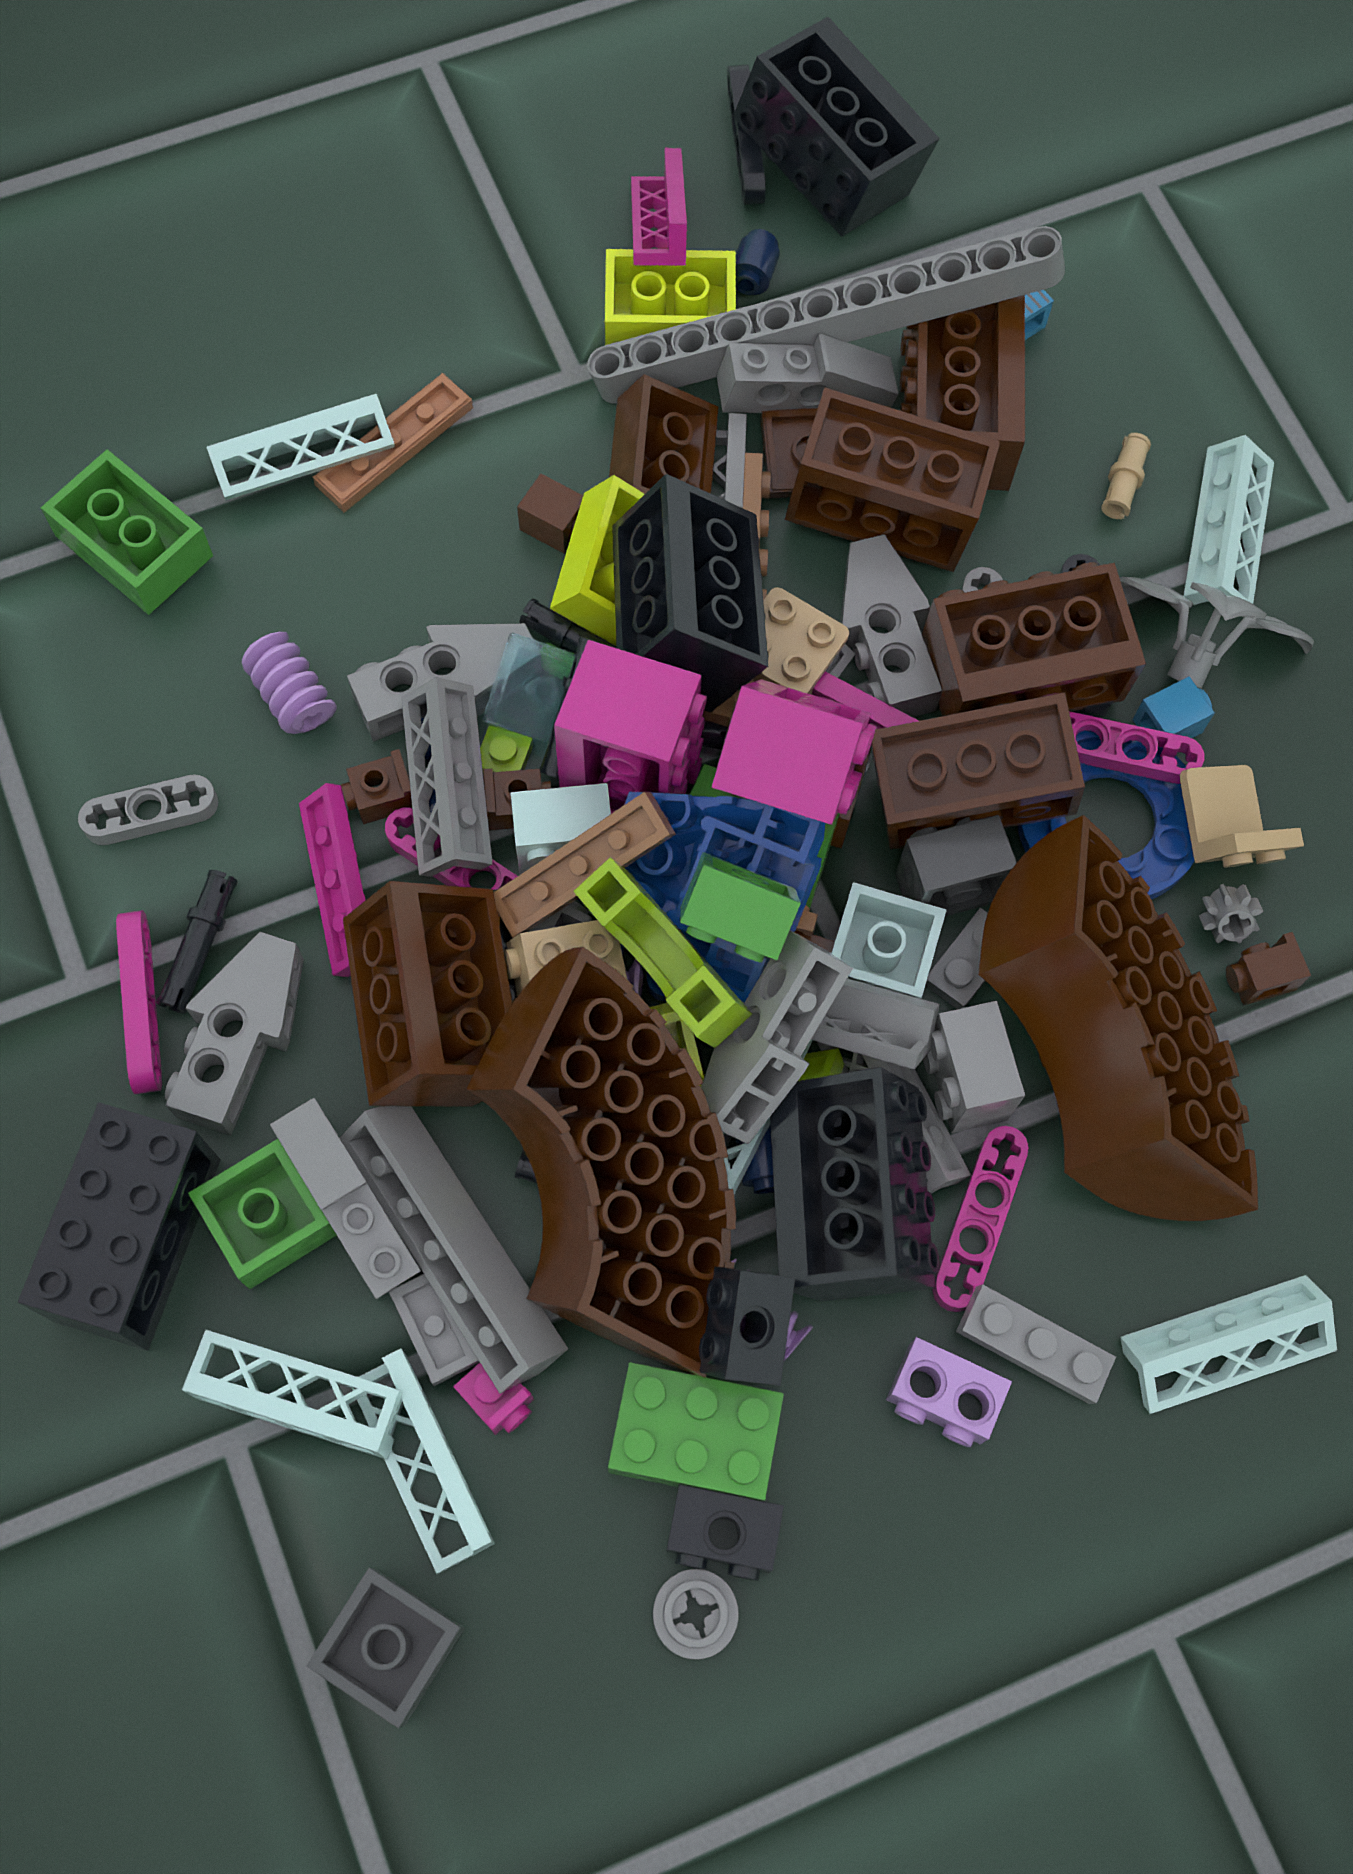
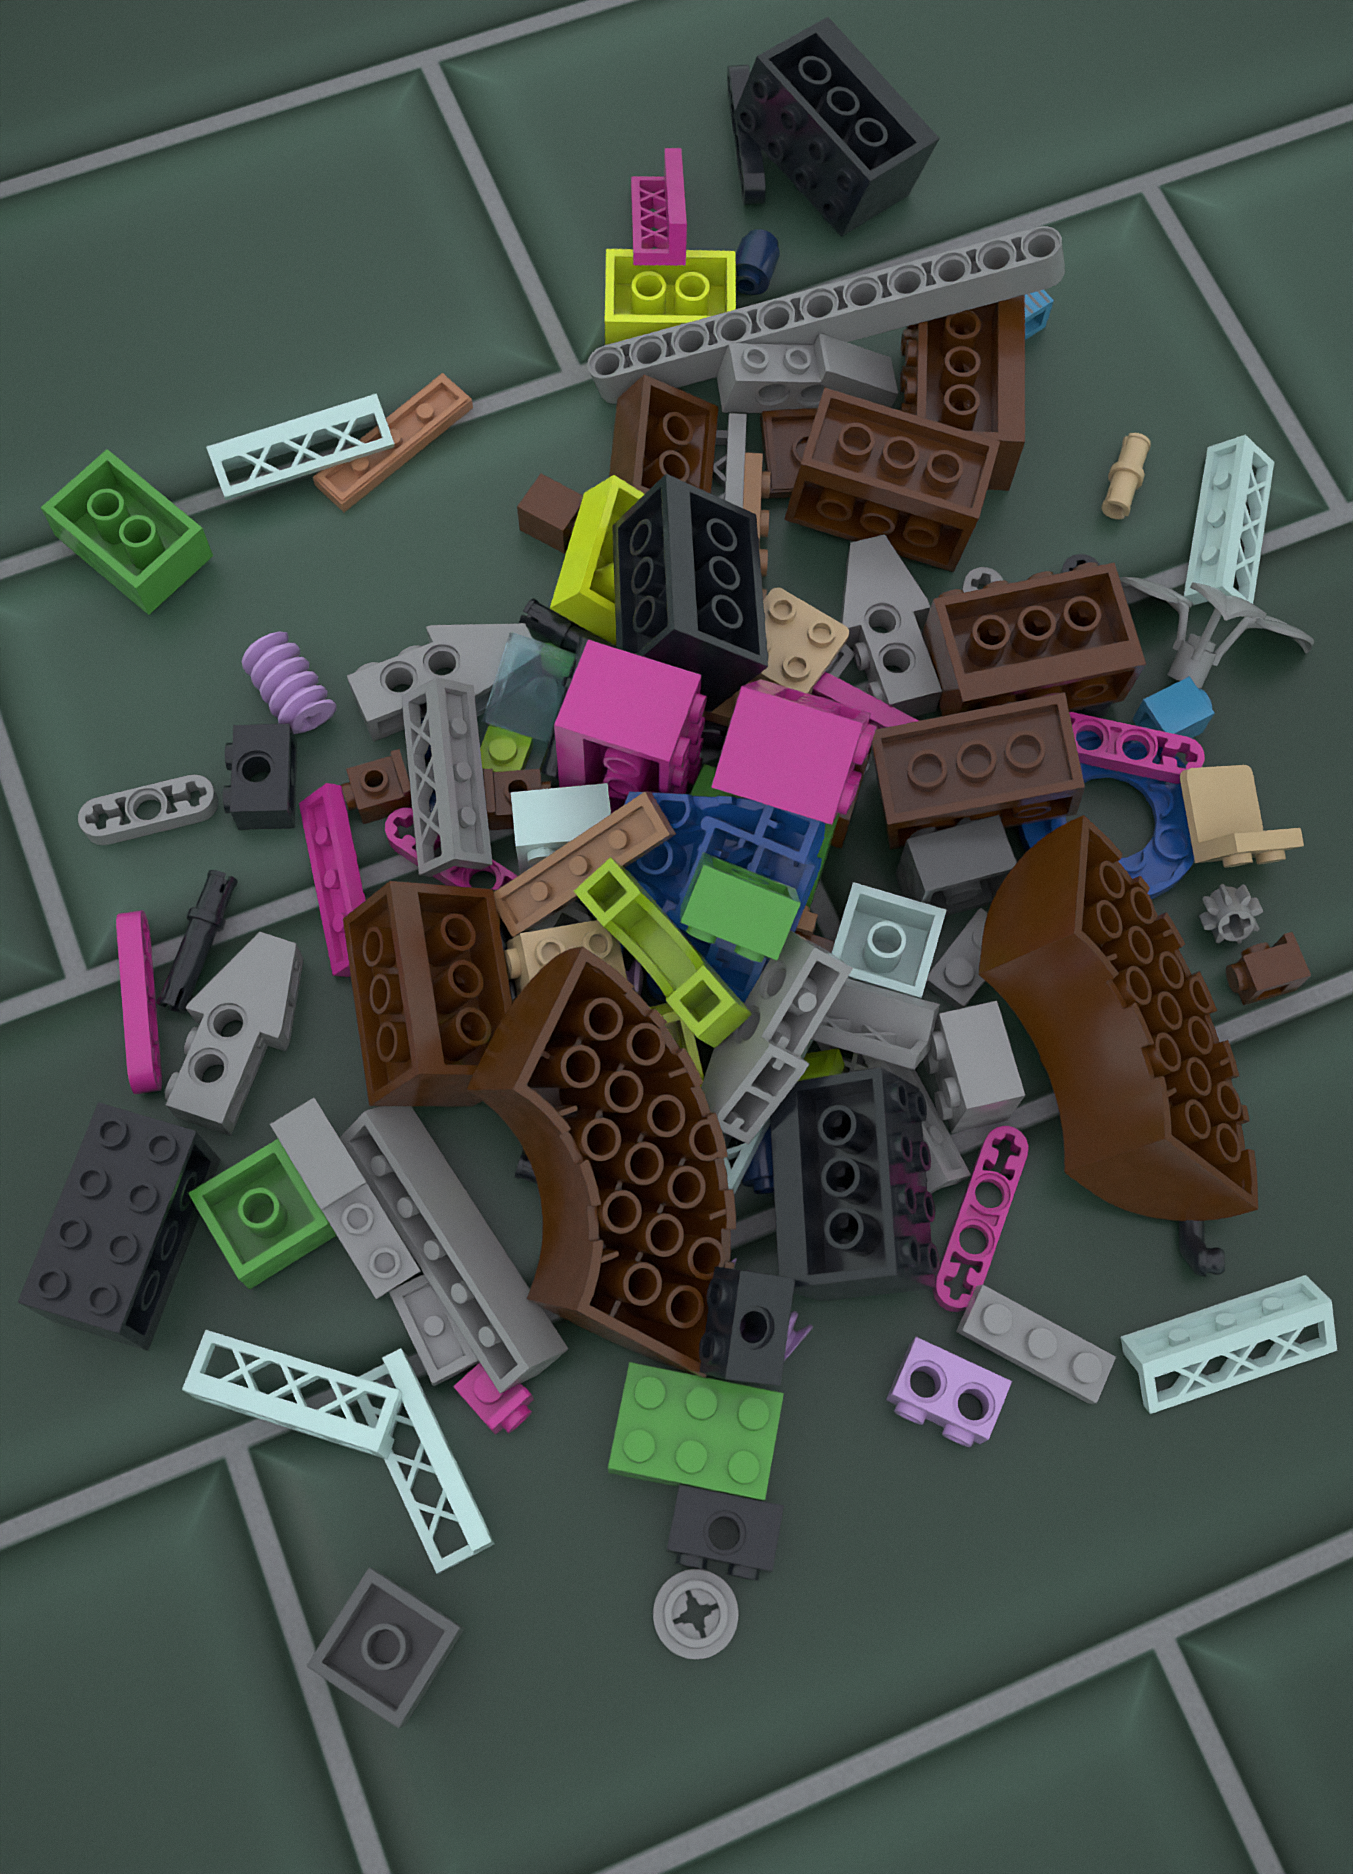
(273, 800): none -> black brick
(1194, 1250): none -> black arm

